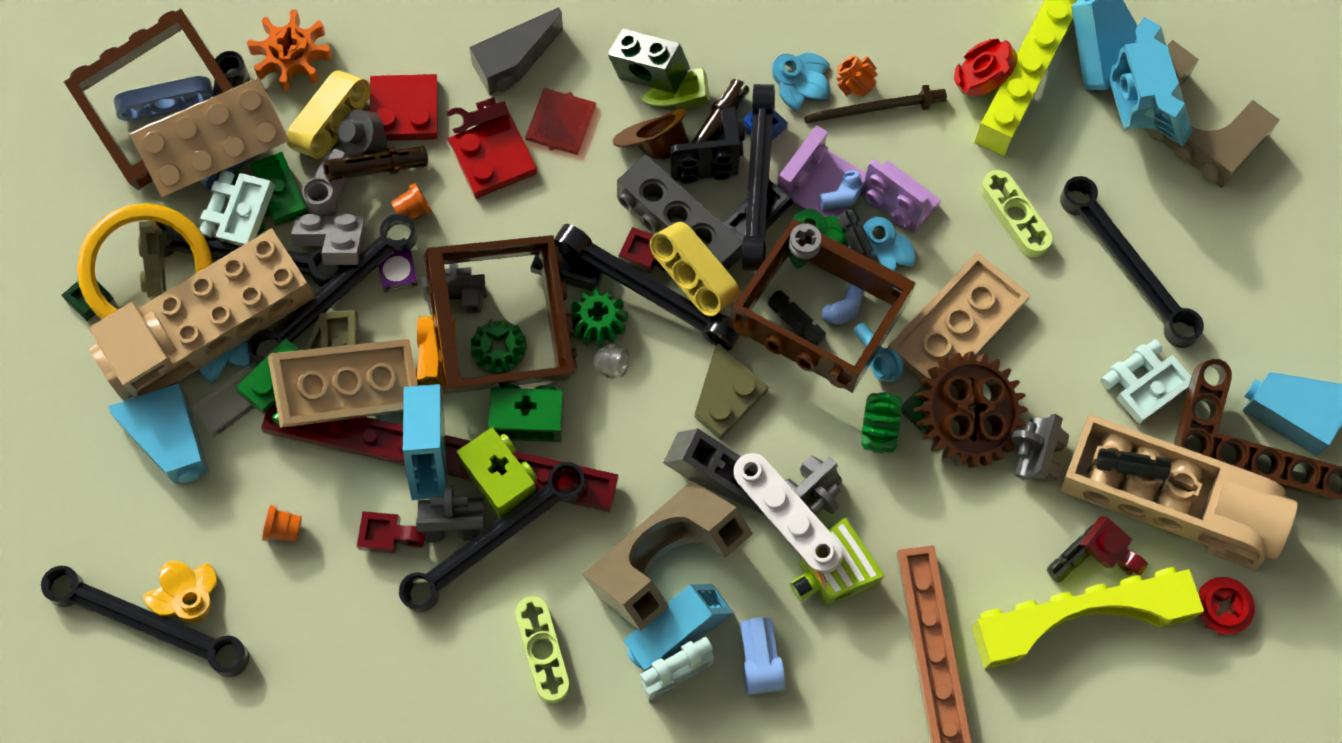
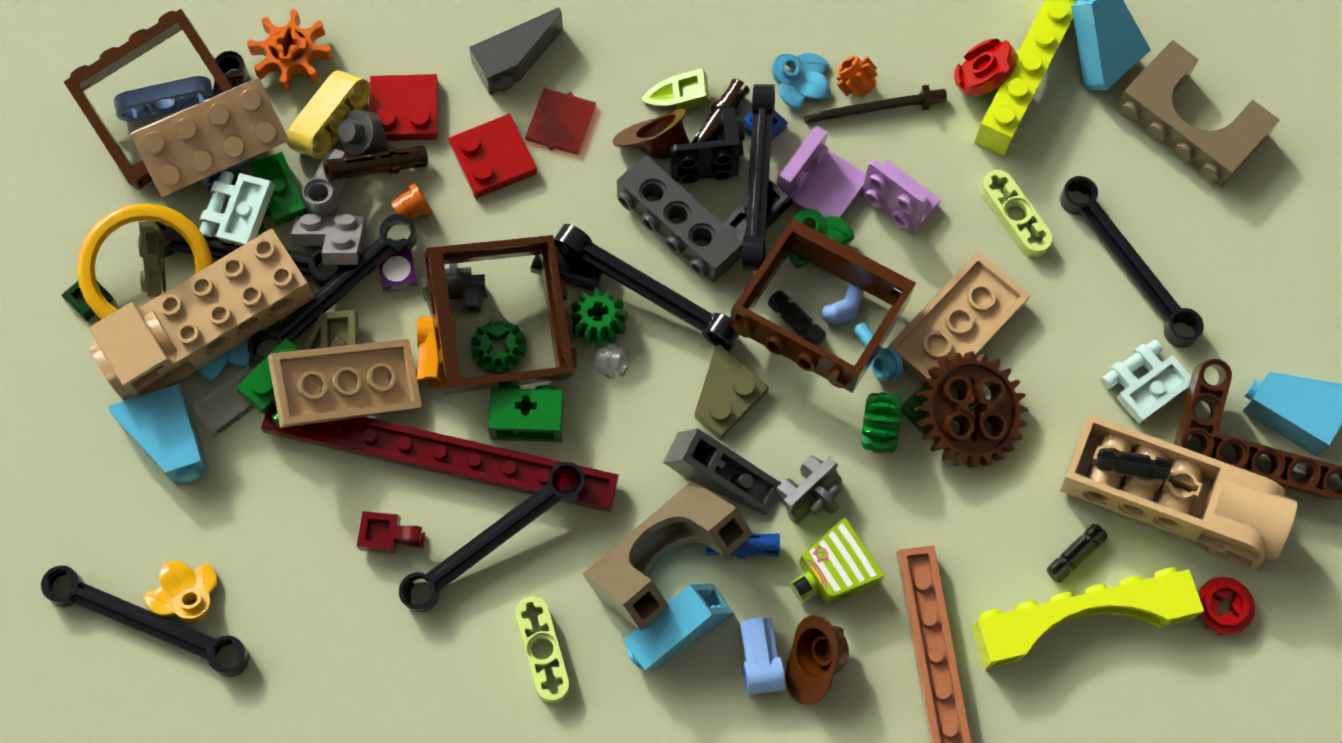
(281, 525): orange piece -> none
(424, 441): medium azure slope -> none
(450, 514): dark grey hips -> none
(485, 111): dark red plate -> none
(485, 454): lime brick -> none
(637, 251): dark red plate -> none
(649, 61): dark green brick -> none
(677, 668): light aqua plate -> none
(694, 268): light yellow beam -> none
(755, 546): none -> blue pin
(788, 513): white plate -> none
(801, 232): light grey bush -> none
(815, 657): none -> reddish brown piece
(845, 195): light blue arm -> none
(856, 234): pearl dark grey axle -> none
(893, 247): medium azure plate -> none
(1037, 447): dark grey hips -> none
(1109, 547): dark red plate -> none
(1148, 86): medium azure slope -> none

